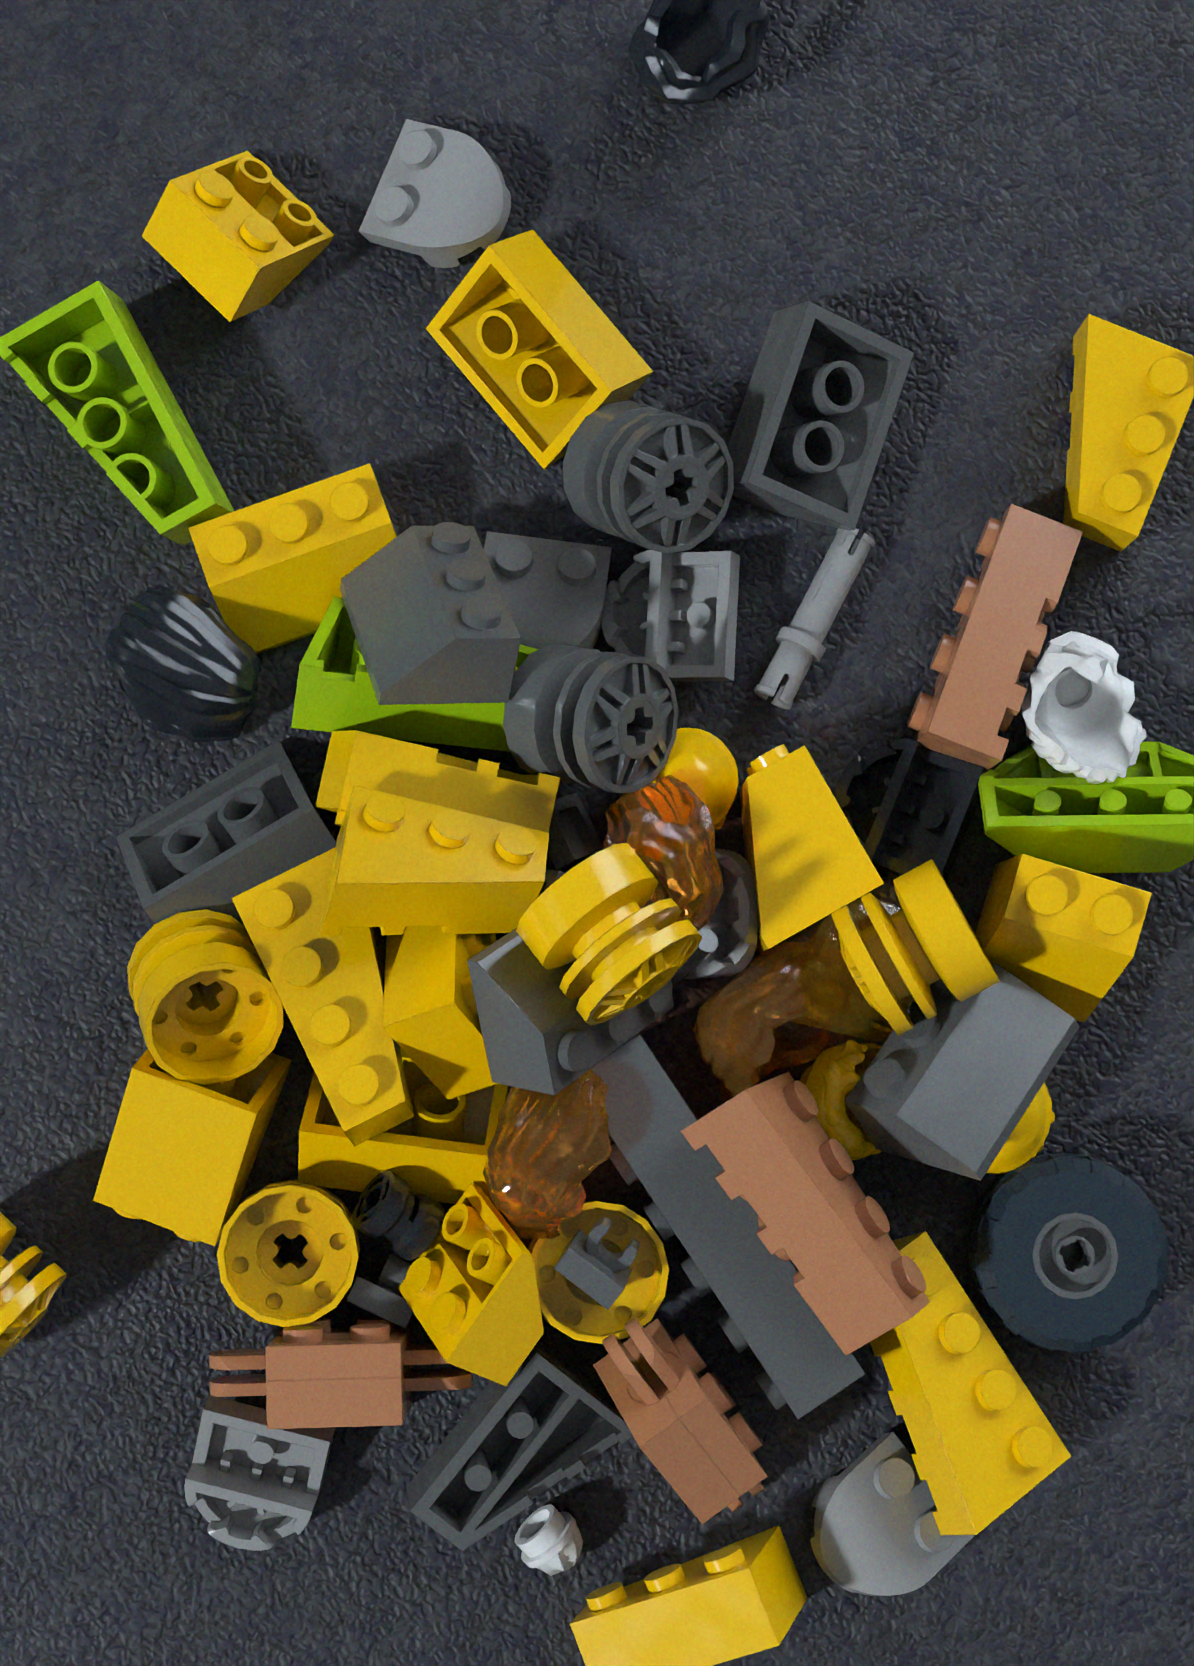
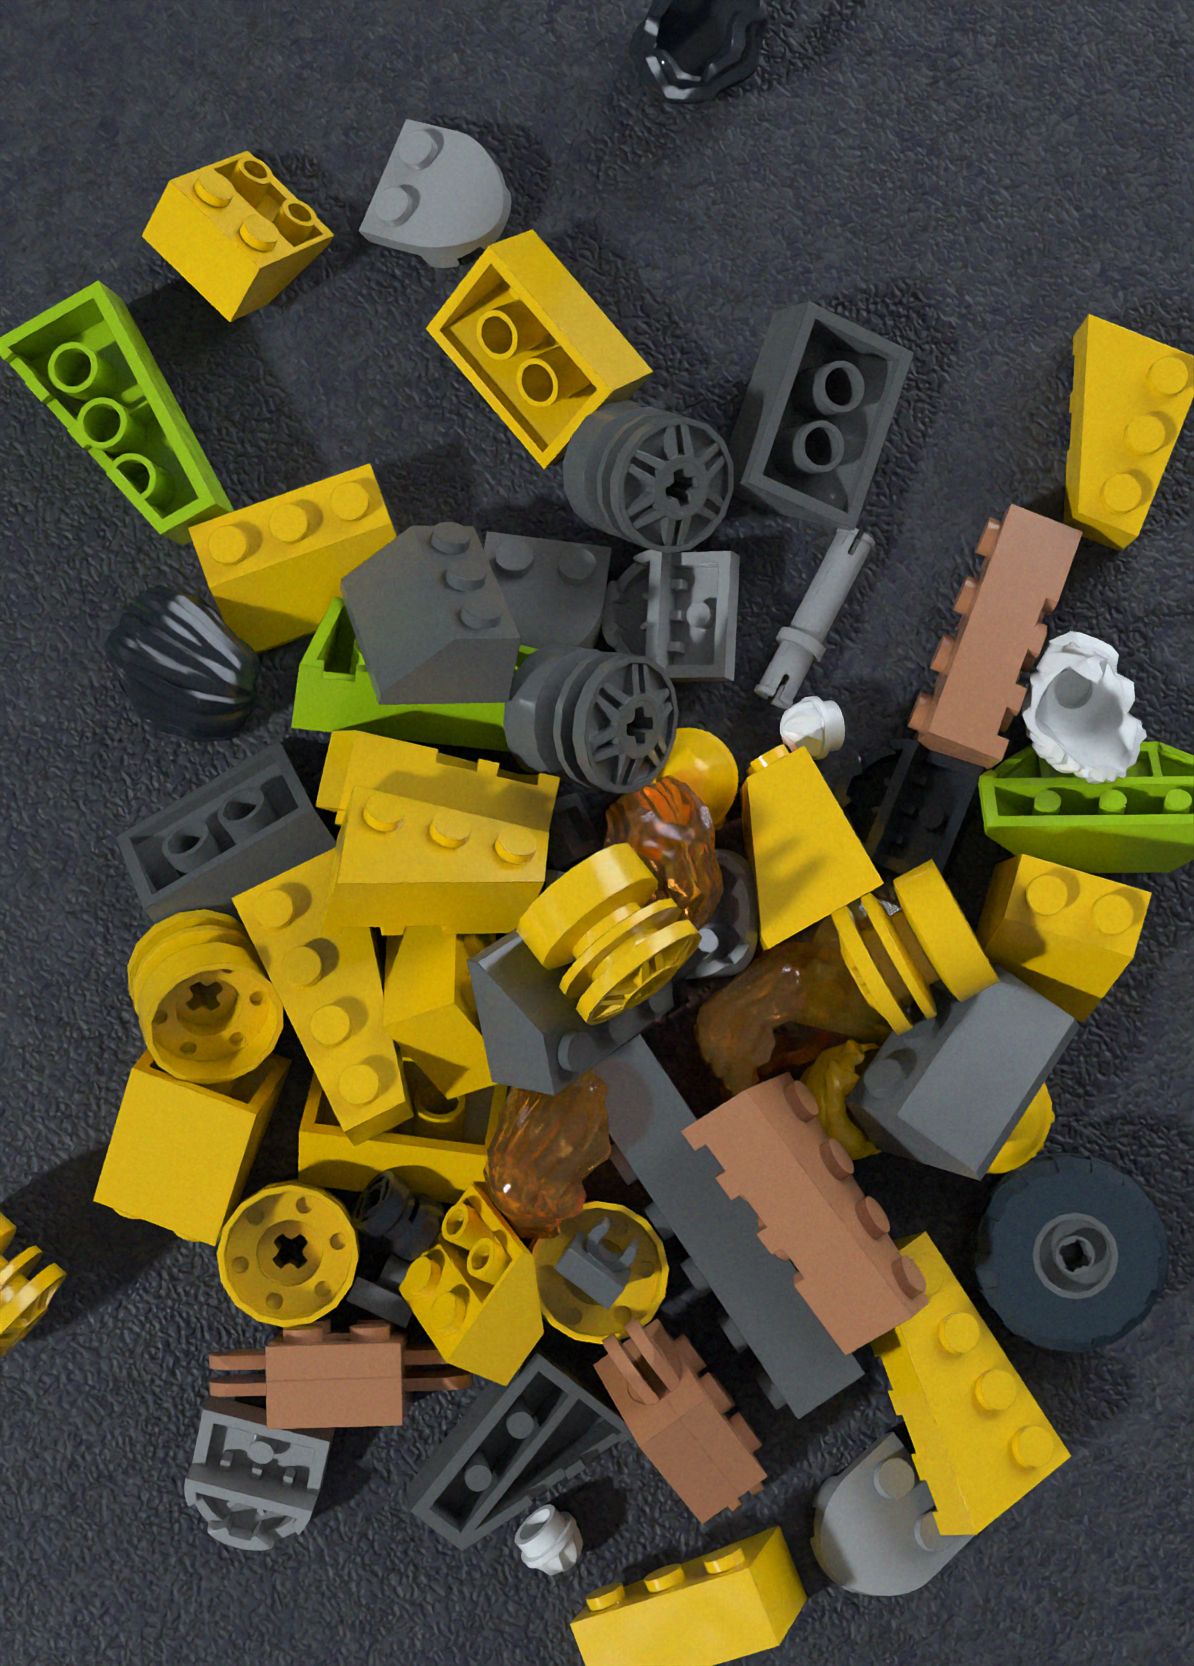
(815, 725): none -> white plate

